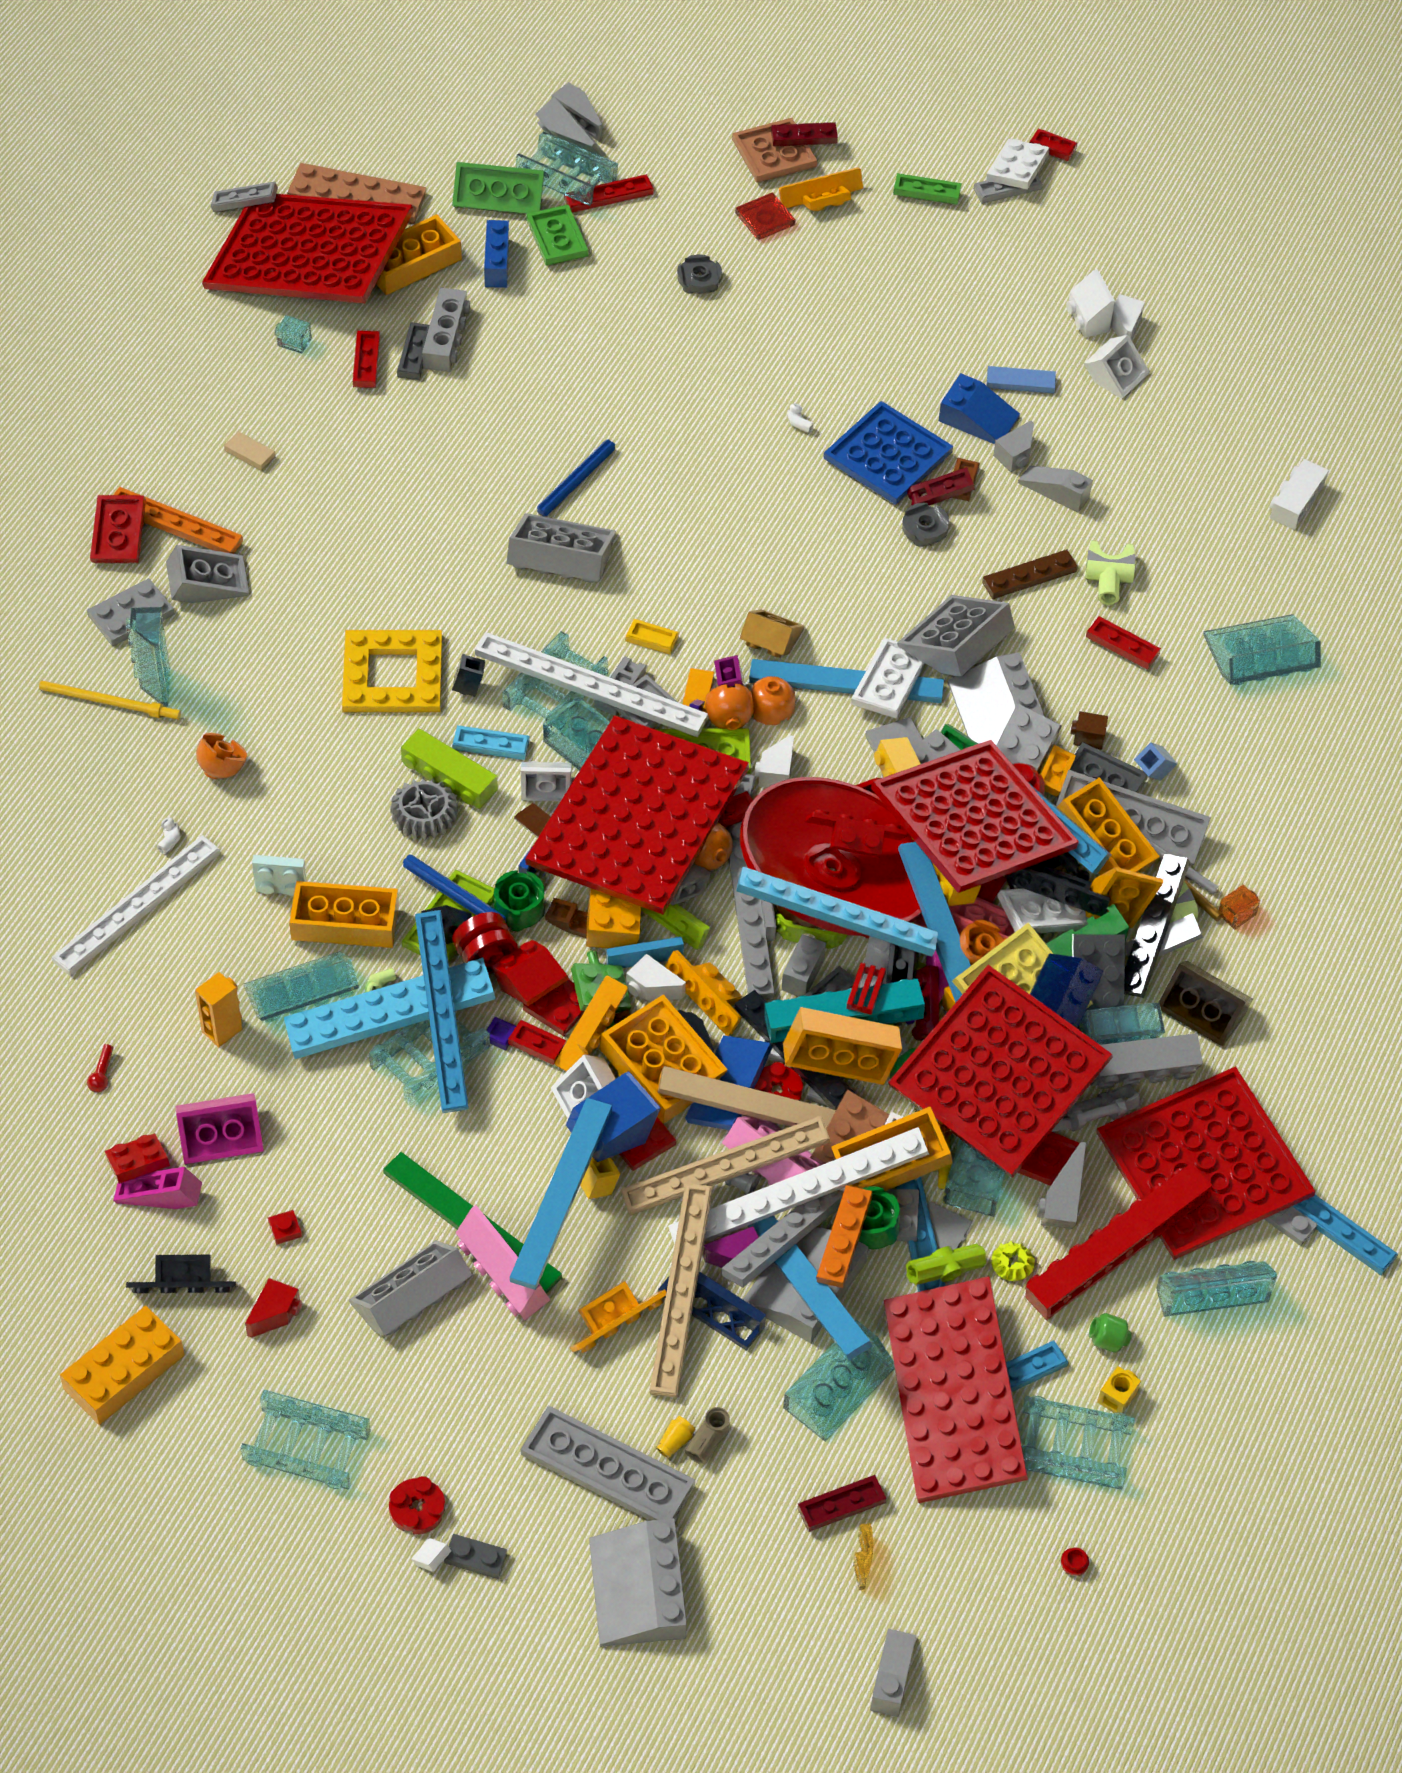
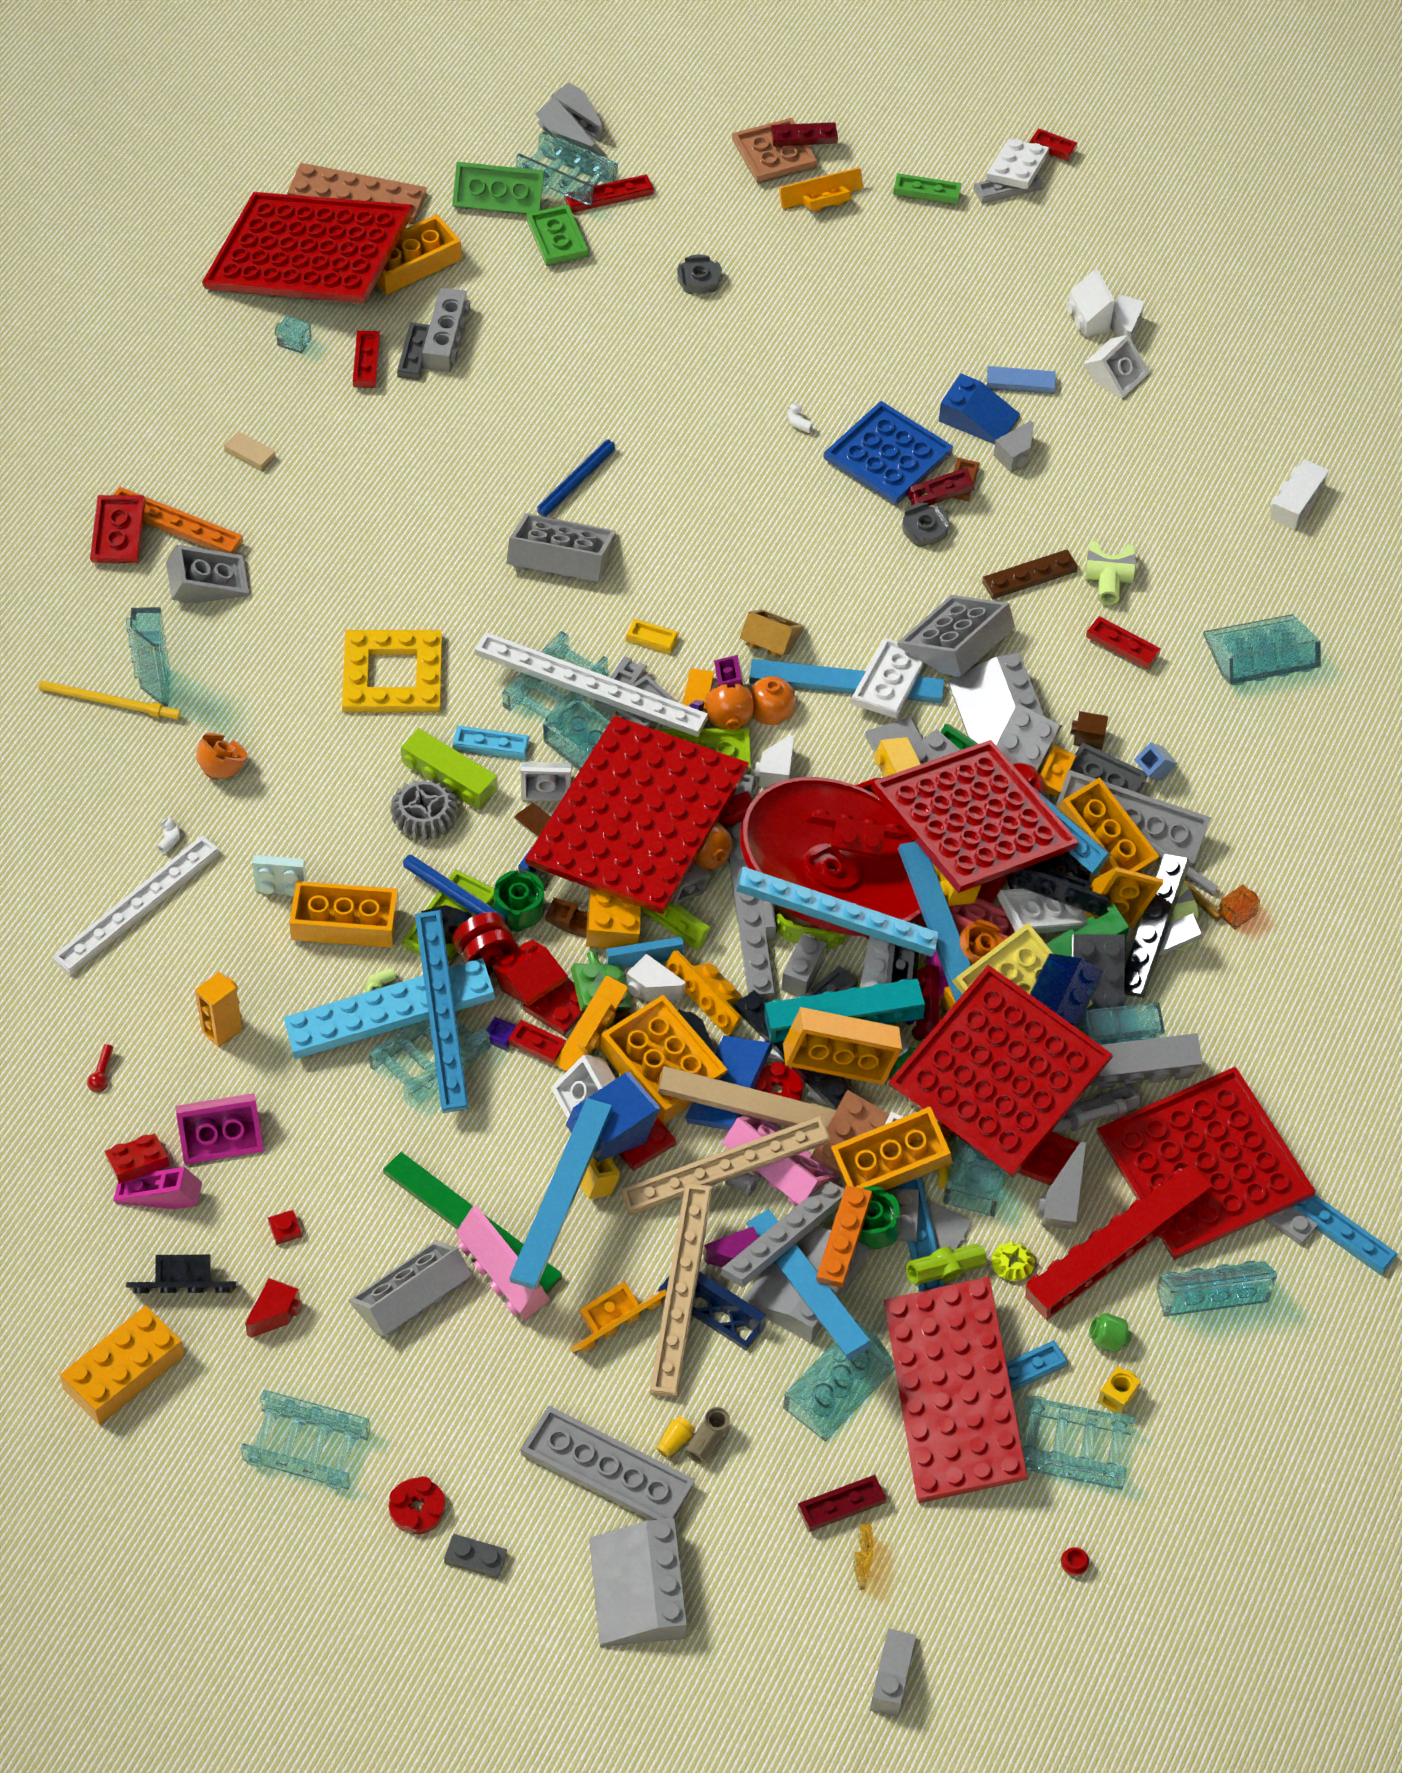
(112, 613): light grey plate -> none
(244, 196): light grey tile -> none
(302, 986): clear light blue slope -> none
(431, 1554): white tile -> none
(468, 675): black brick -> none
(496, 253): blue brick -> none
(765, 216): clear red tile -> none
(813, 1184): white plate -> none
(871, 971): red tile -> none
(1059, 485): light grey slope -> none
(1204, 1002): dark brown slope -> none

